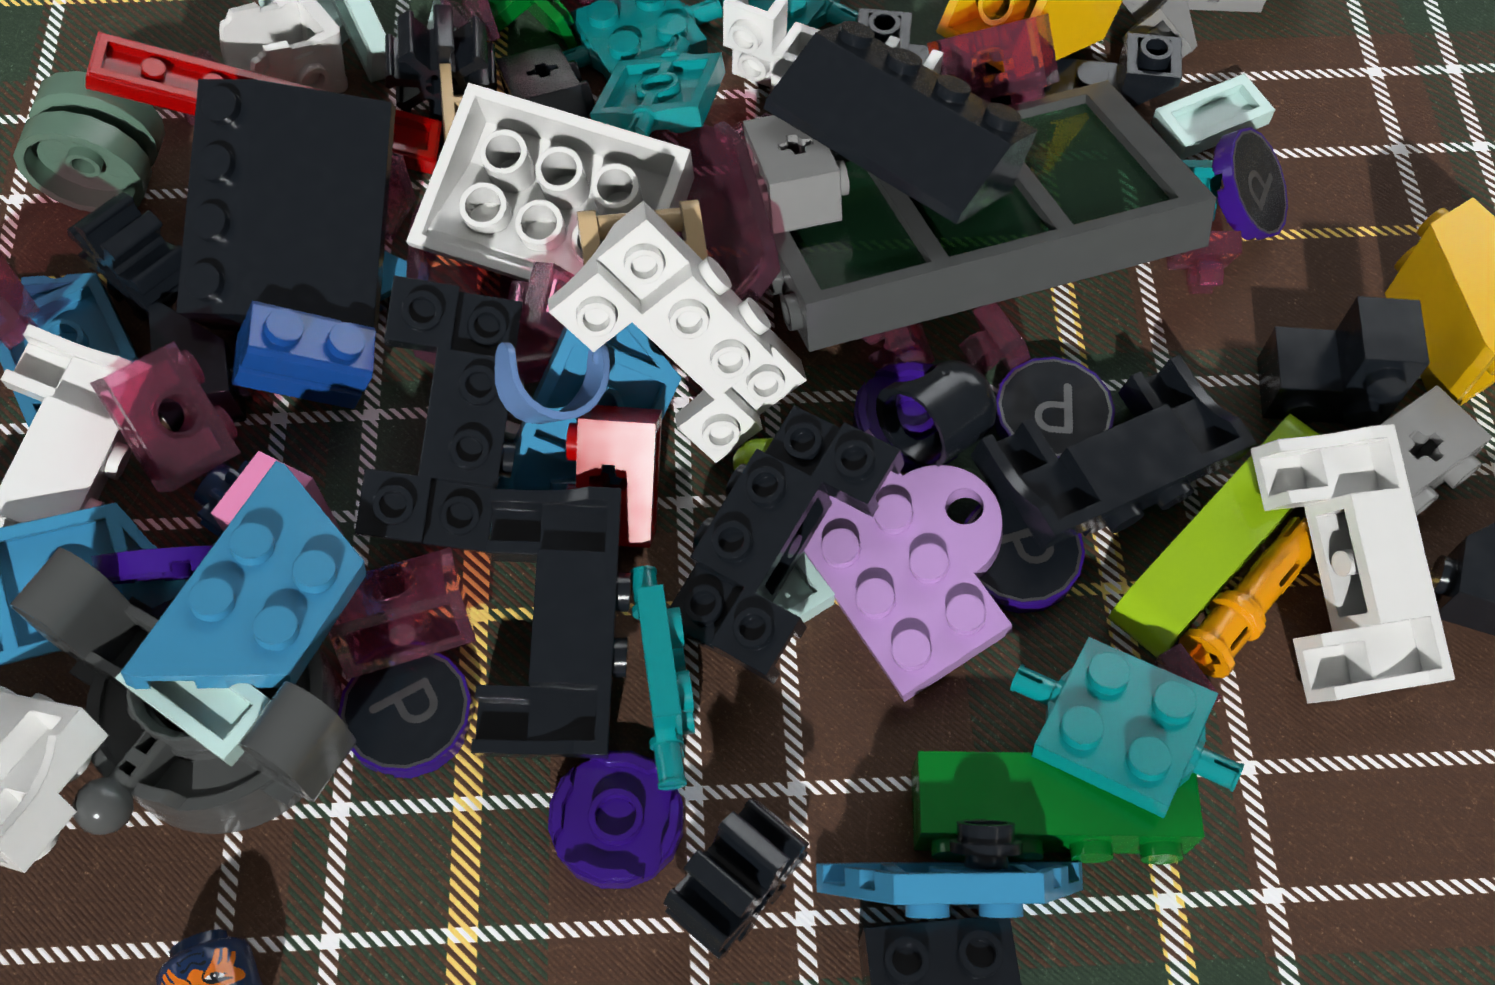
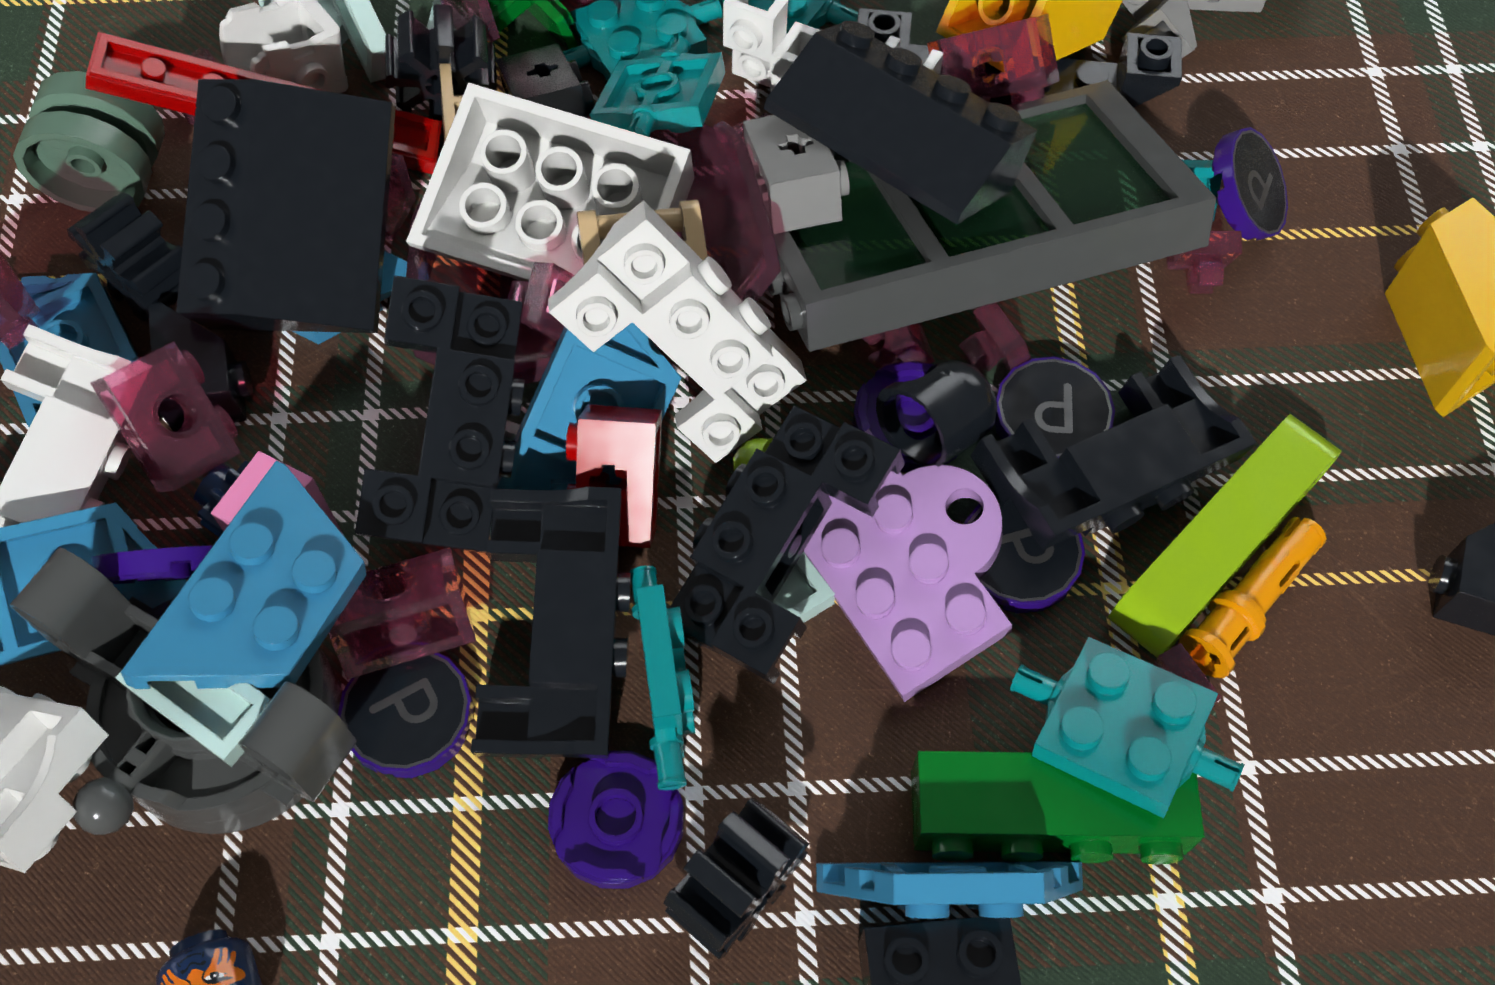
(303, 355): blue brick -> none
(524, 408): medium blue helmet -> none
(986, 843): black plate -> none
(1205, 116): light aqua tile -> none
(1346, 372): black brick -> none
(1367, 560): white bracket -> none
(1437, 444): light grey brick -> none

